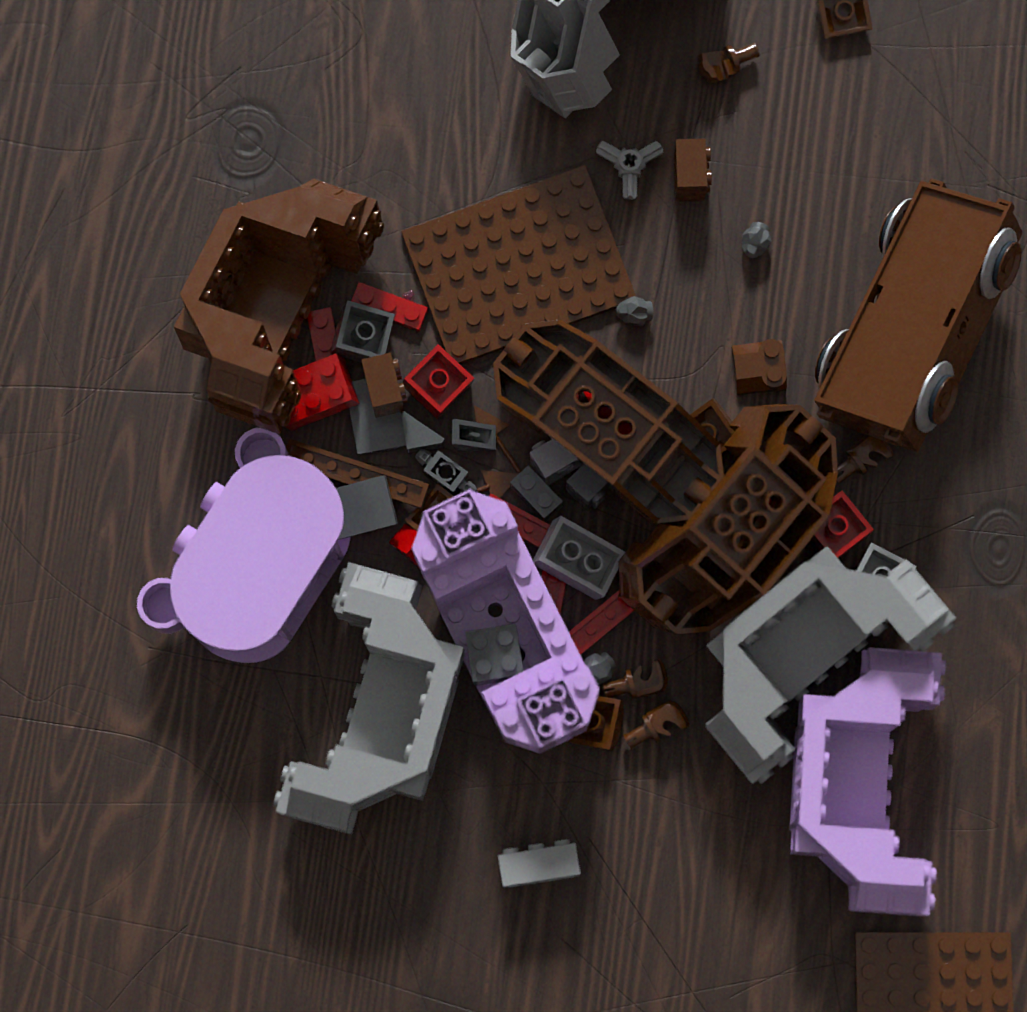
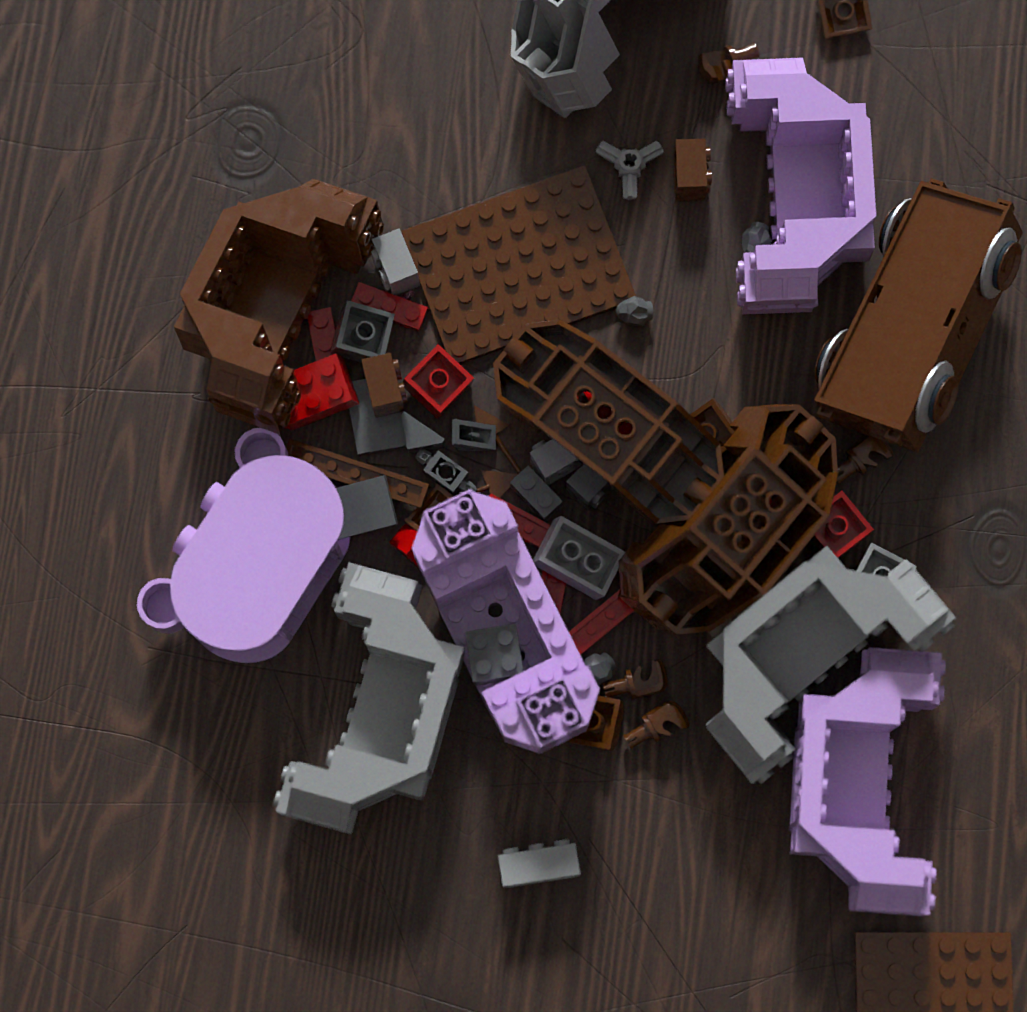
(397, 265): none -> light grey brick
(760, 367): reddish brown slope -> none
(817, 182): none -> lavender piece

